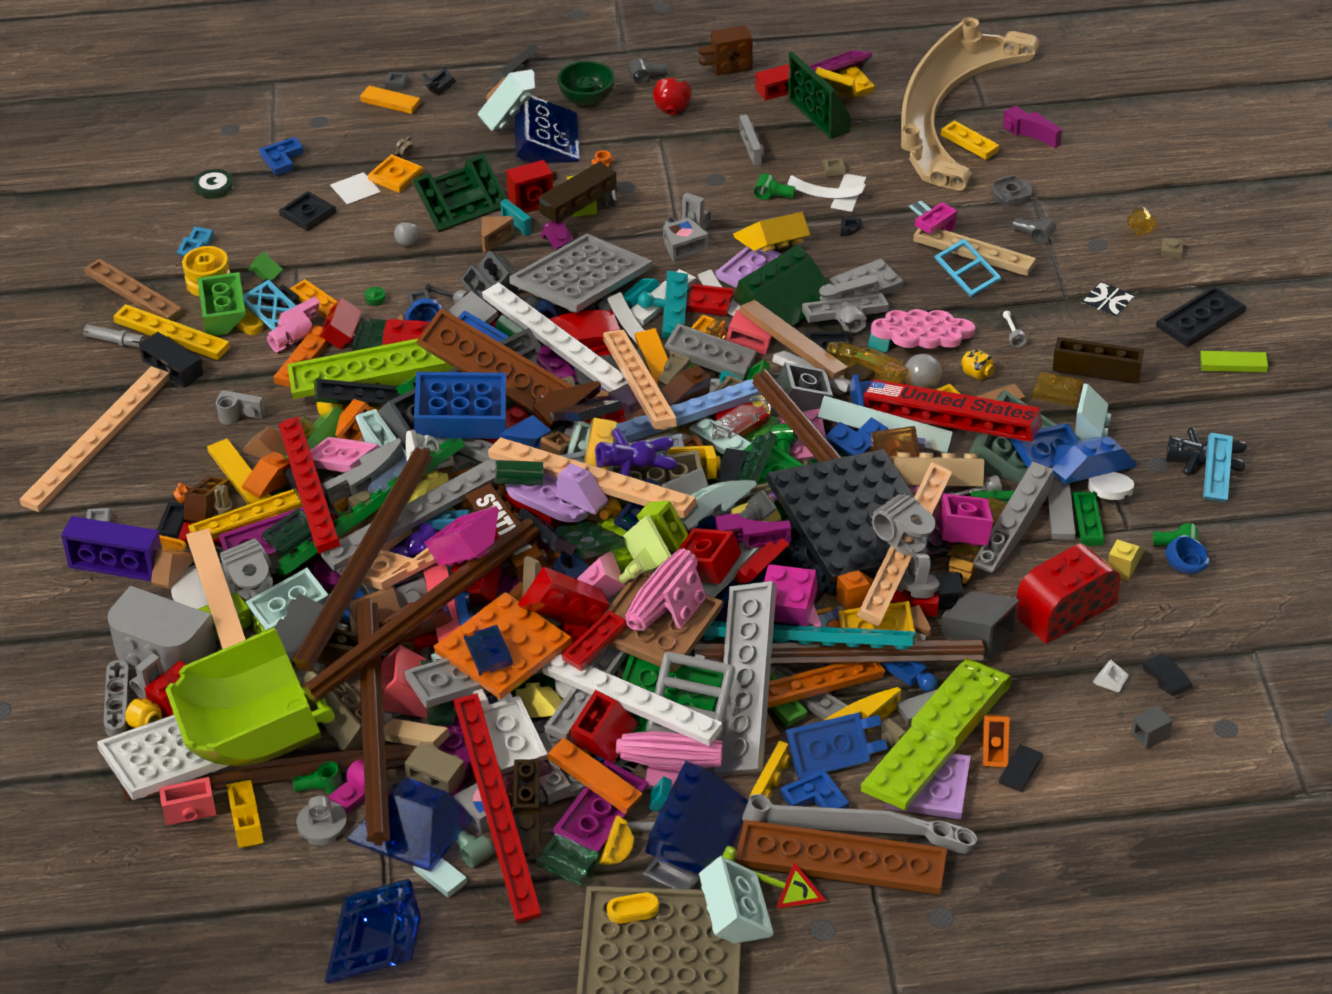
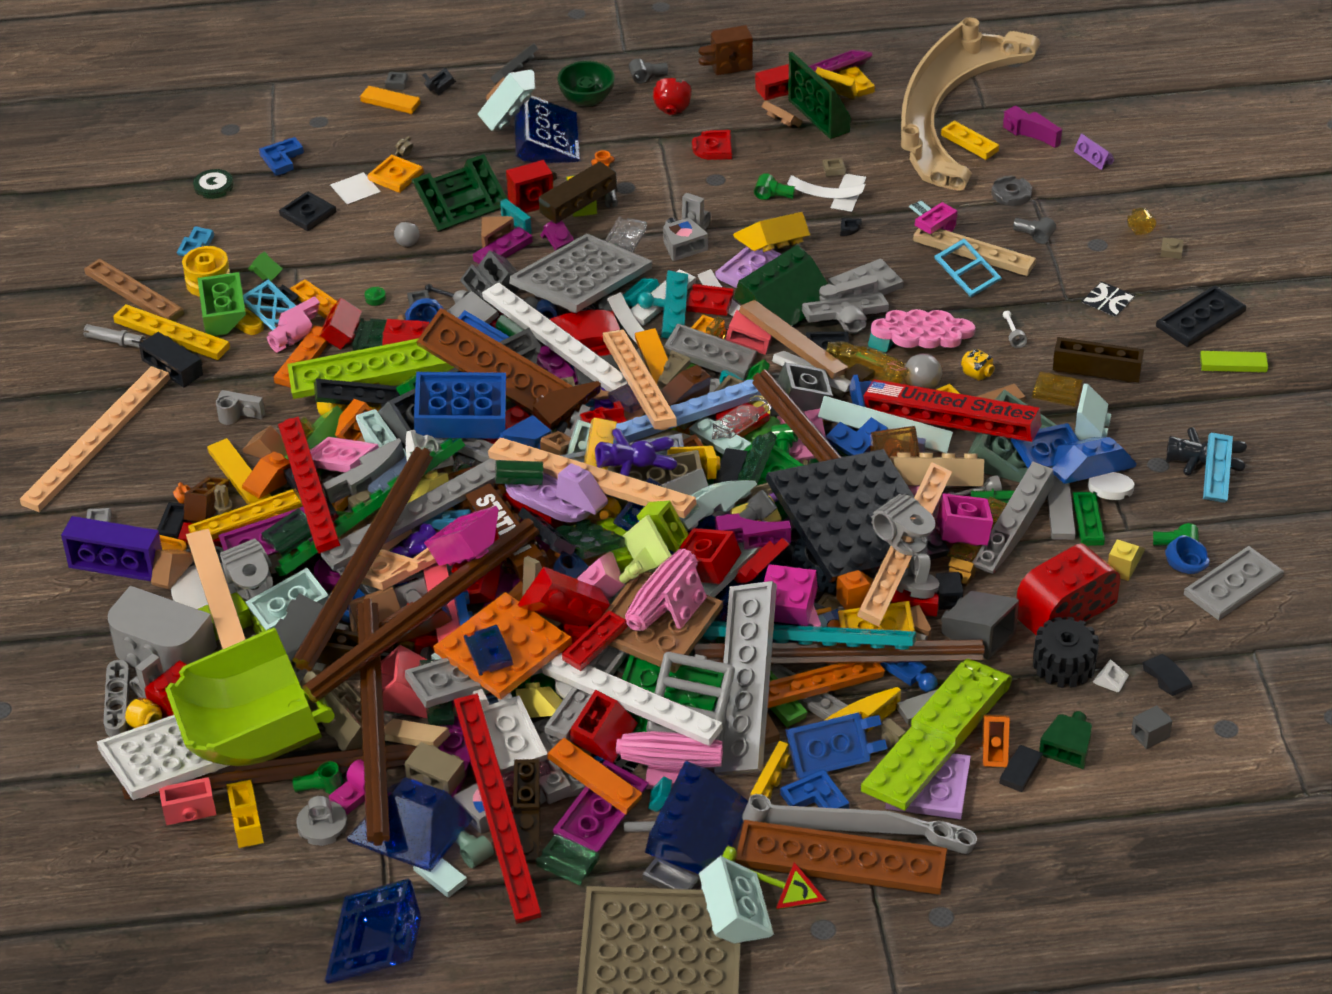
(506, 244): none -> magenta plate
(586, 410): black tile -> none
(618, 843): yellow plate -> none
(627, 233): none -> clear plate
(632, 908): yellow tile -> none
(713, 145): none -> red tile
(751, 139): light grey plate -> none
(787, 118): none -> medium nougat plate
(1065, 652): none -> black wheel
(1067, 739): none -> dark green torso
(1093, 152): none -> medium lavender hinge
(1233, 582): none -> light grey tile

